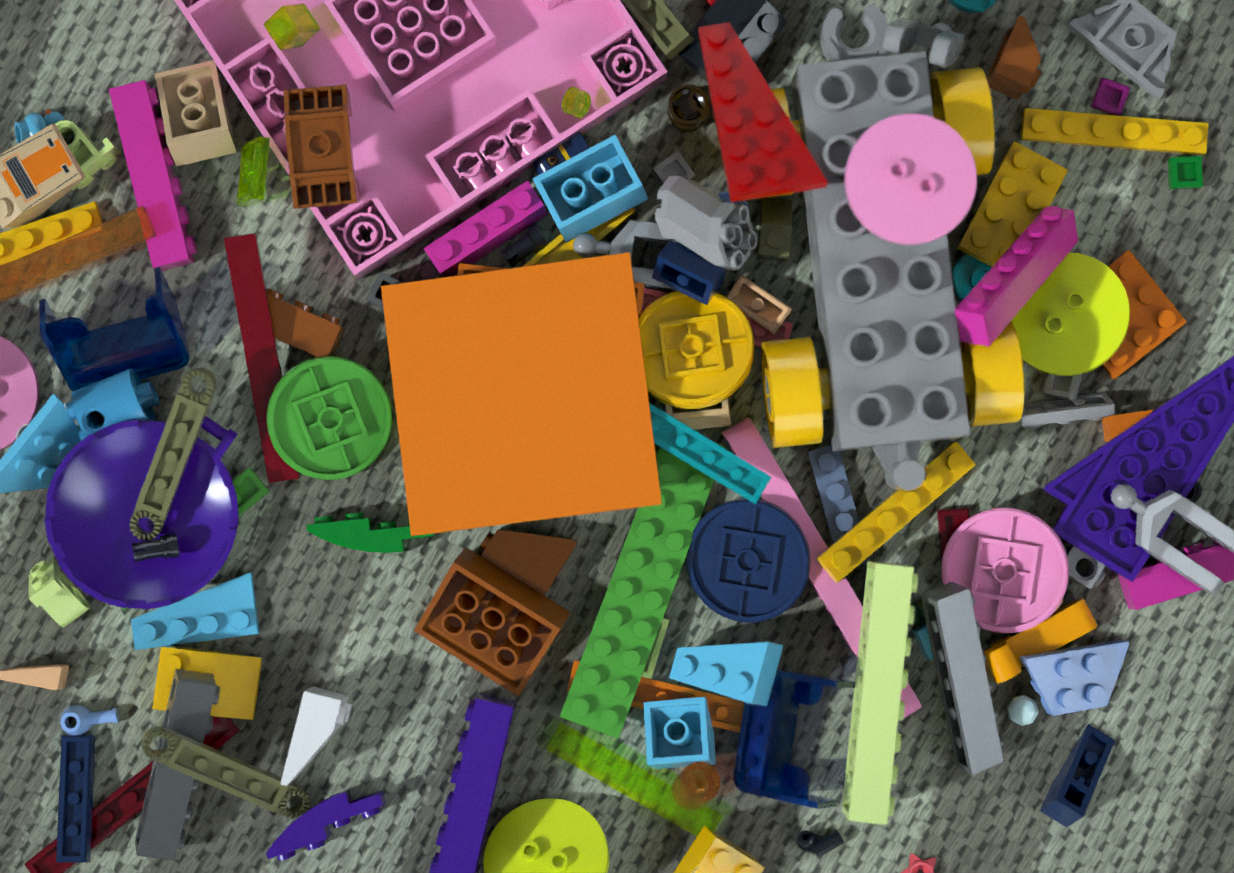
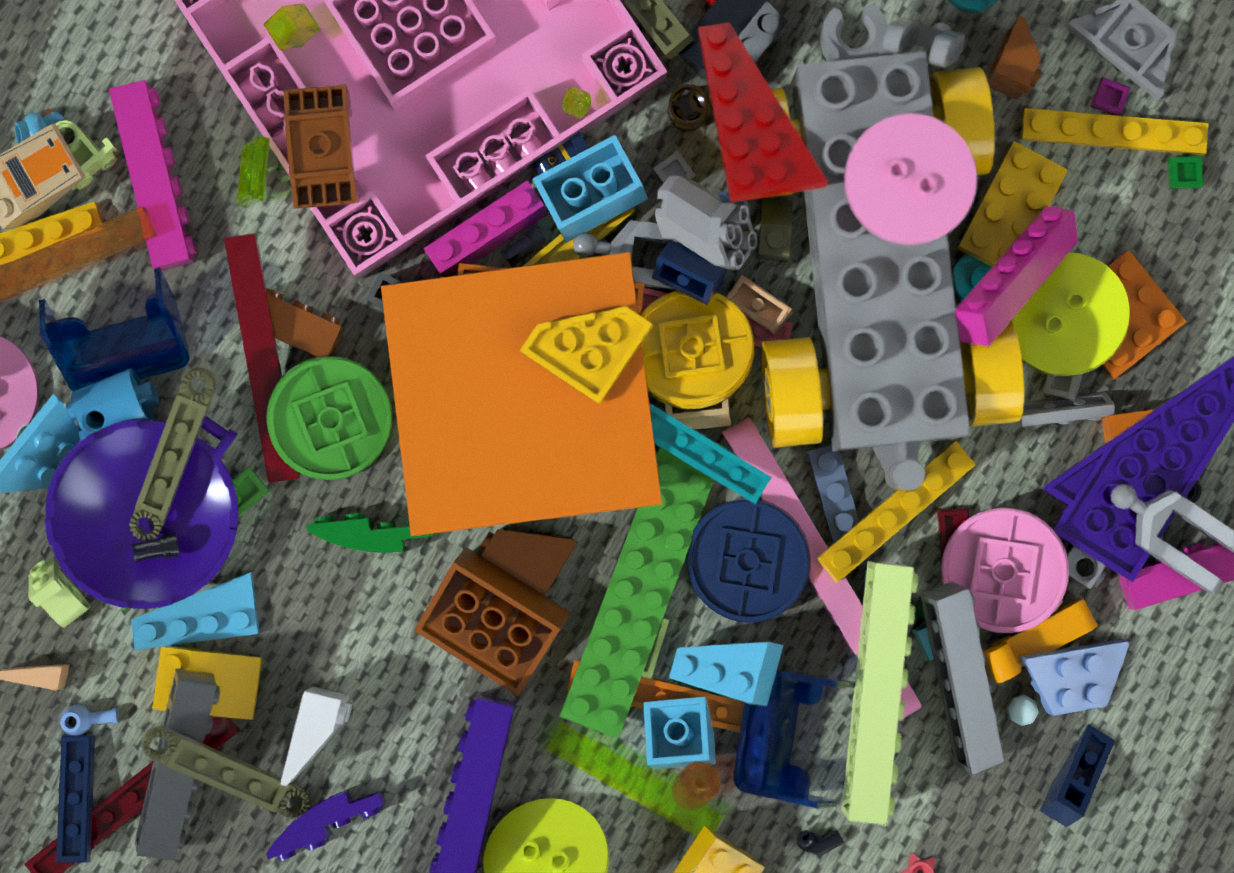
(194, 113): tan slope -> none
(588, 348): none -> yellow plate

